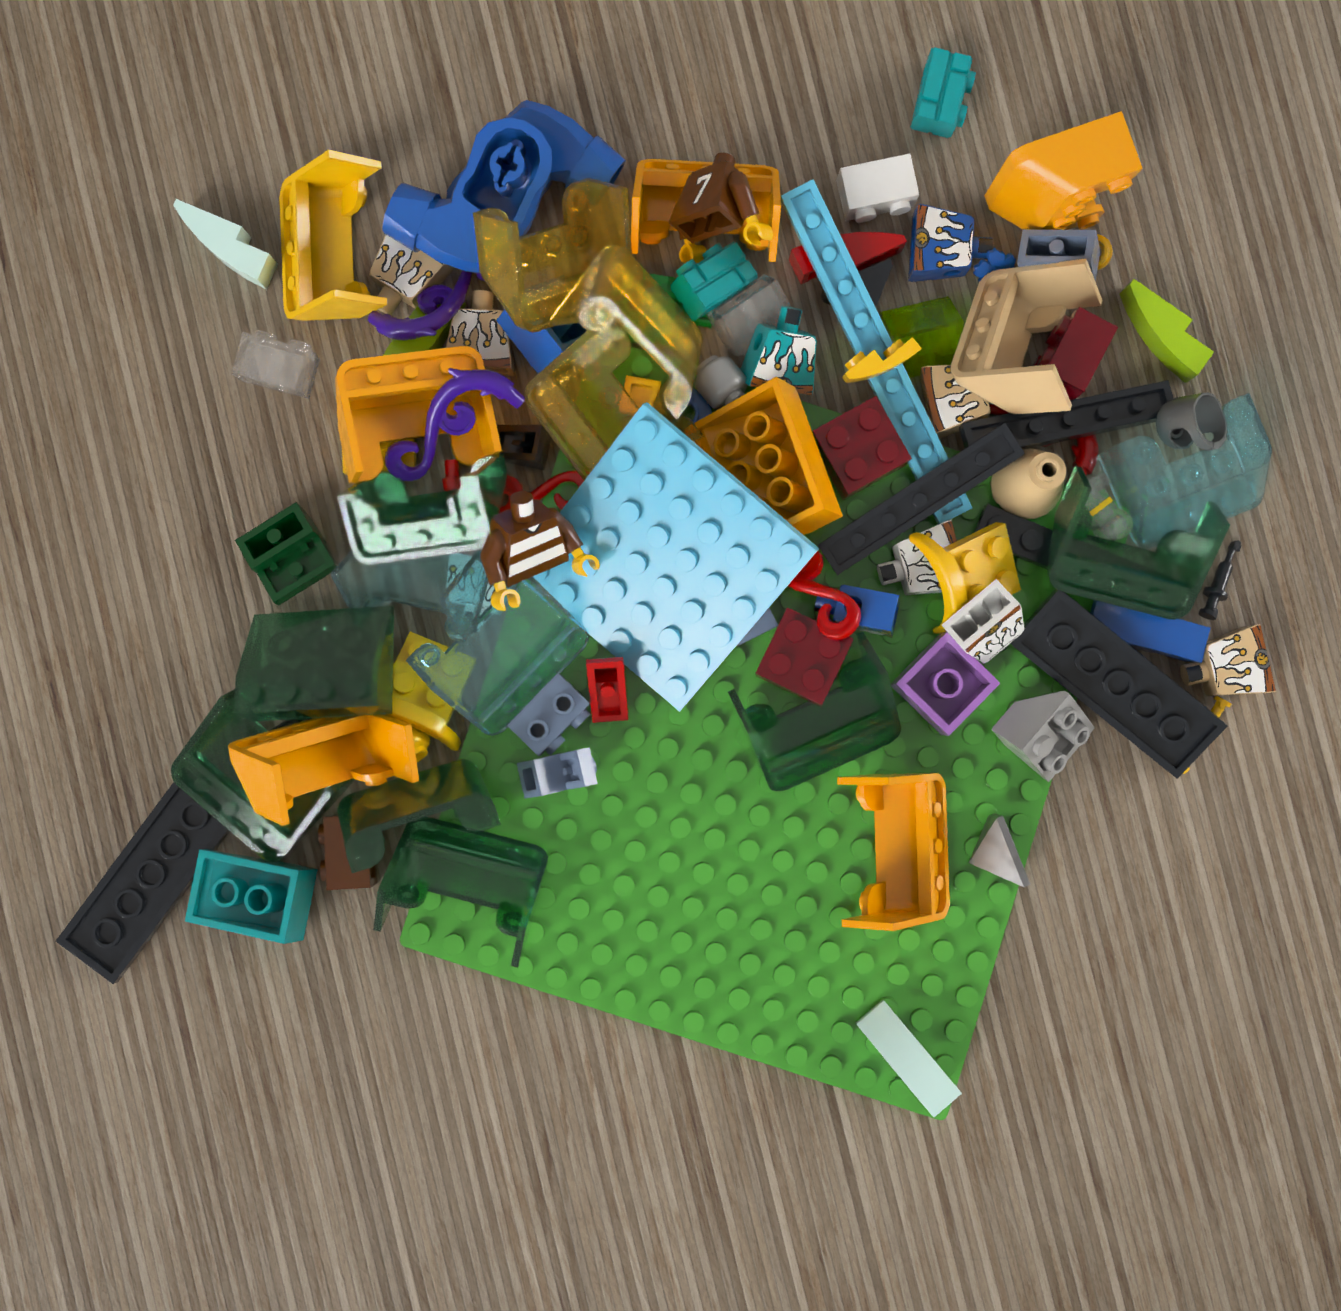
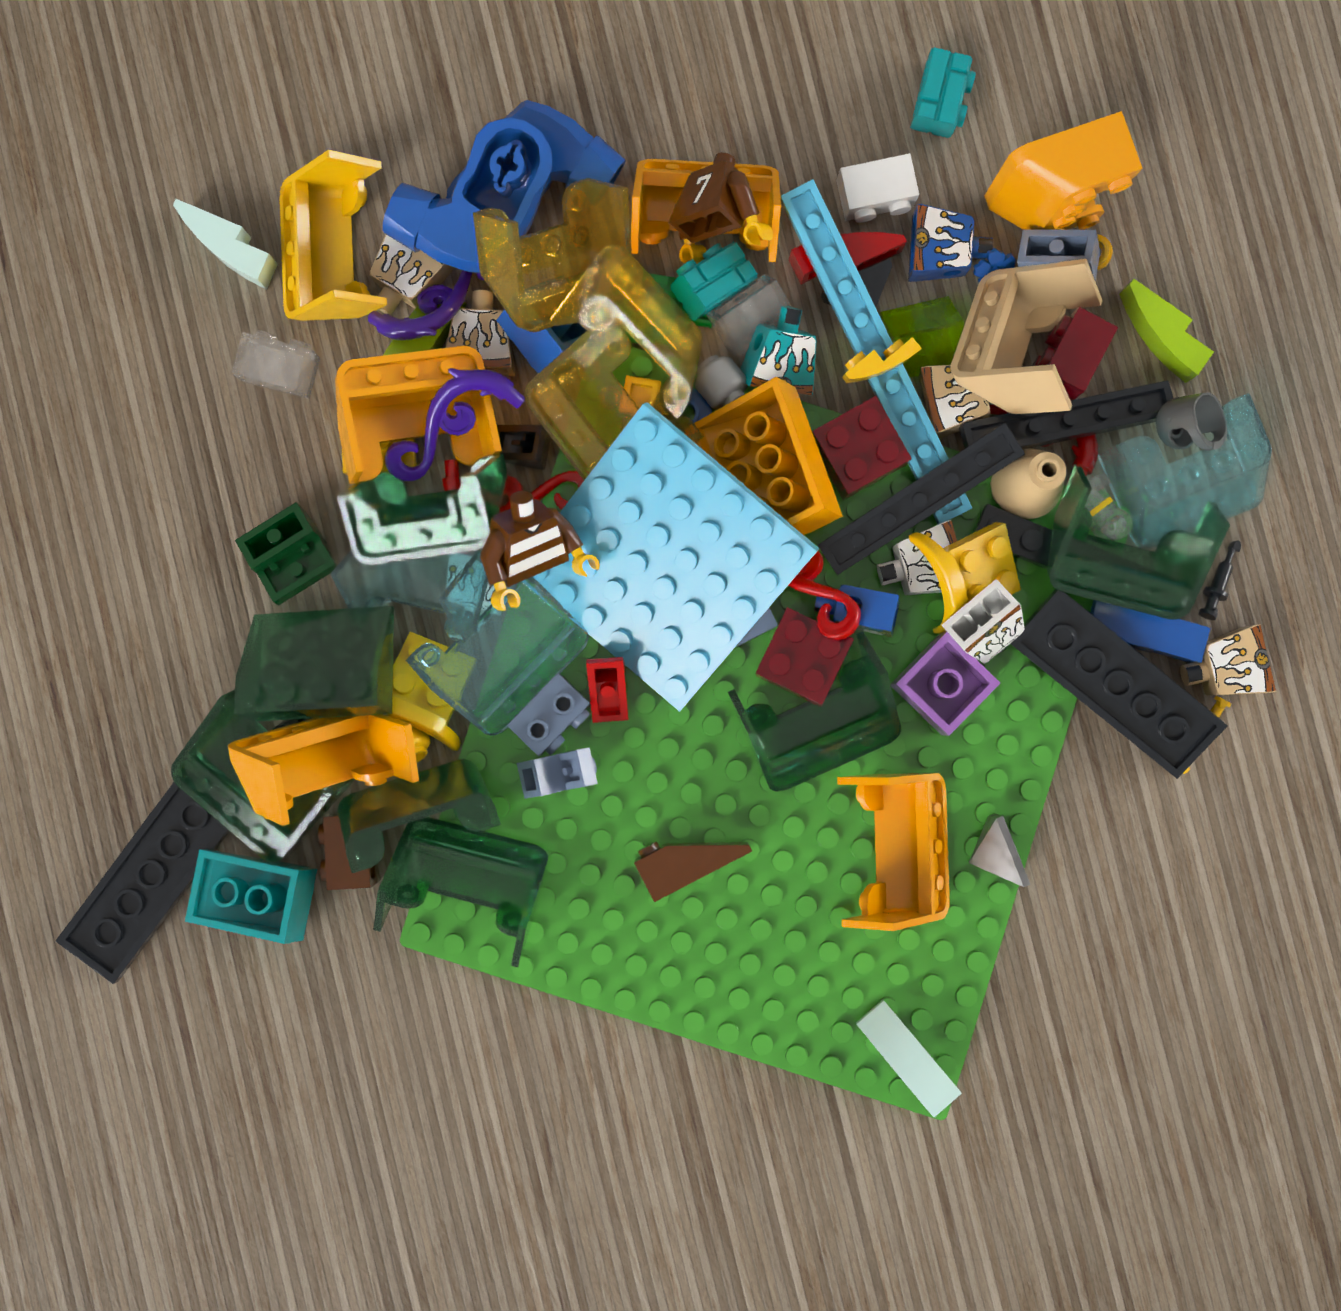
(679, 864): none -> reddish brown slope
(1044, 731): light grey slope -> none

